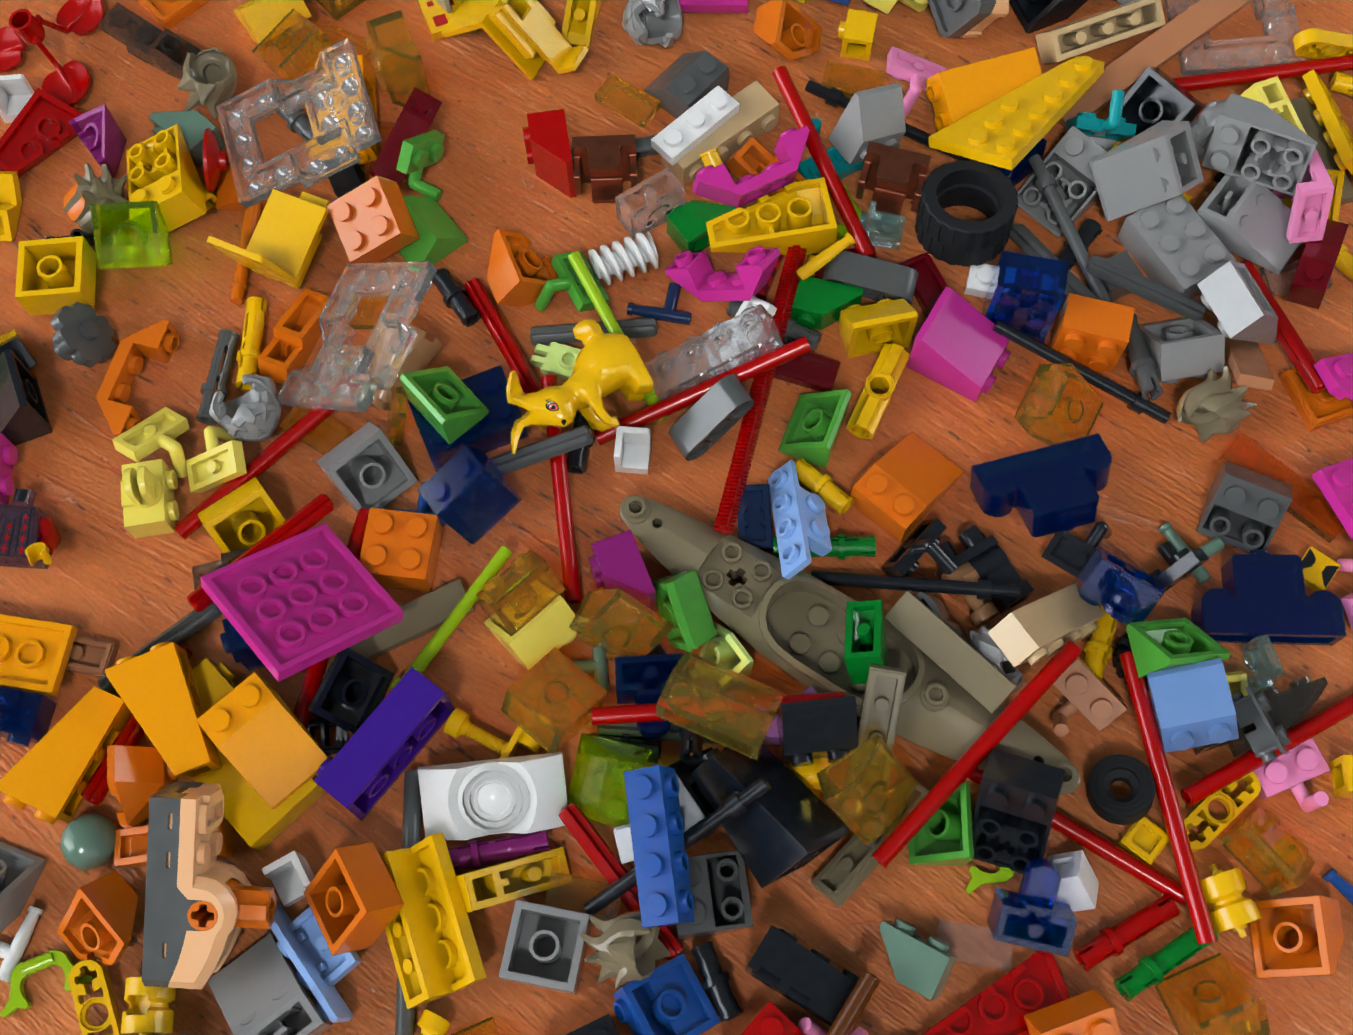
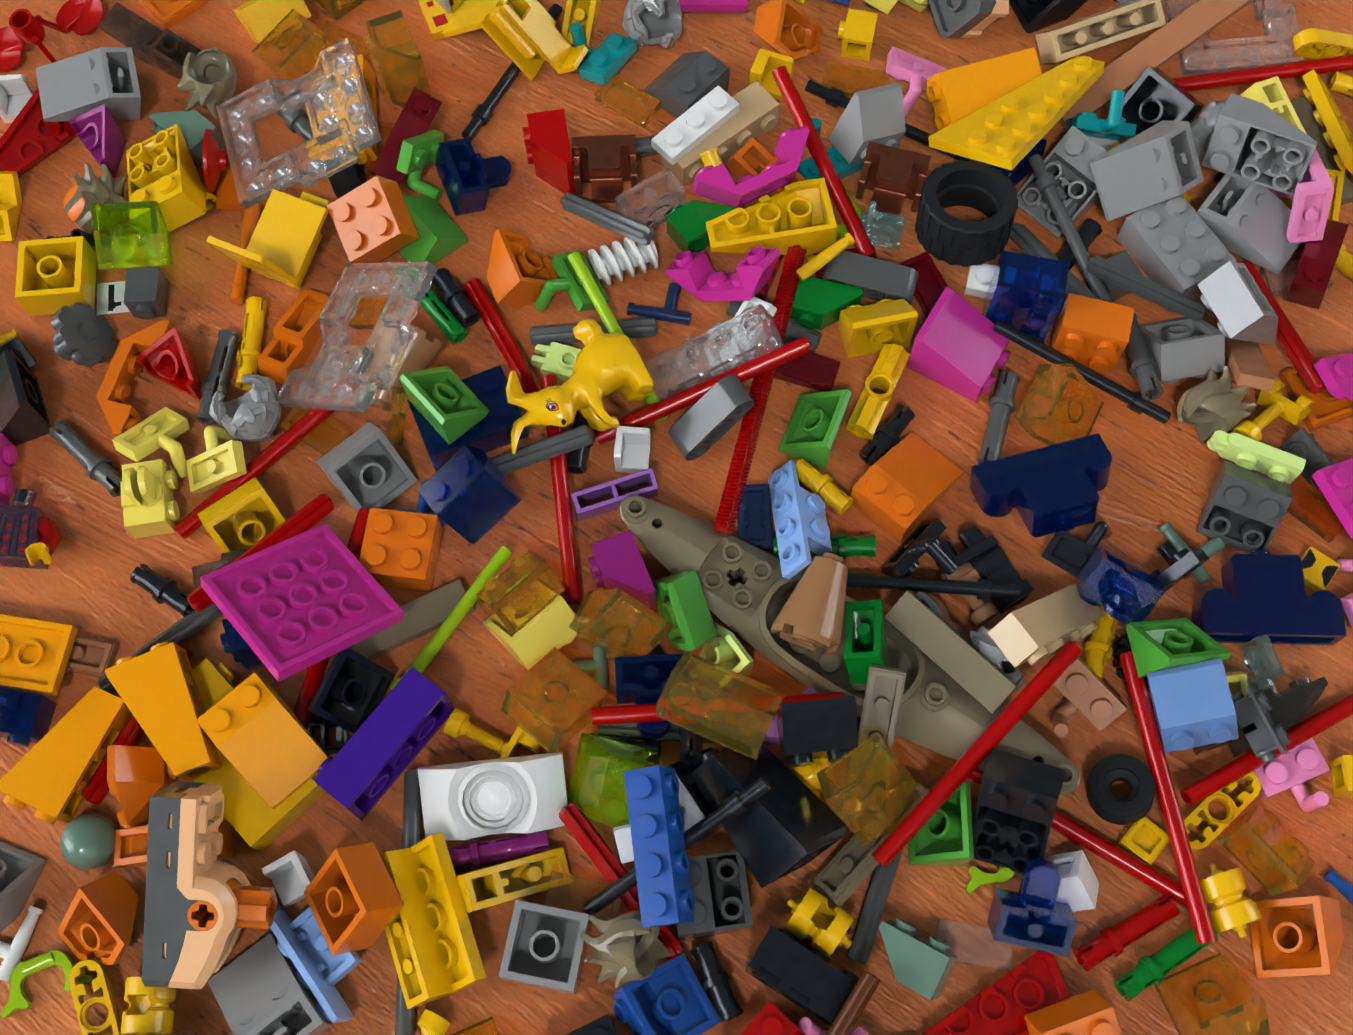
(89, 81): none -> light grey slope
(96, 466): none -> dark grey pin
(111, 298): none -> white sticker
(146, 292): none -> dark grey brick
(162, 589): none -> black pin
(172, 363): none -> red slope
(443, 317): none -> green pin
(468, 176): none -> clear blue brick
(483, 112): none -> black bar
(606, 59): none -> teal plate
(608, 218): none -> dark grey axle
(611, 488): none -> medium lavender piece
(762, 70): none -> yellow panel
(816, 606): none -> medium nougat cone
(819, 923): none -> yellow wheel
(872, 911): none -> dark grey axle
(887, 435): none -> black pin
(1001, 408): none -> dark grey pin
(1257, 456): none -> yellowish green hinge
(1276, 406): none -> yellow bar
(1305, 446): none -> dark grey hinge

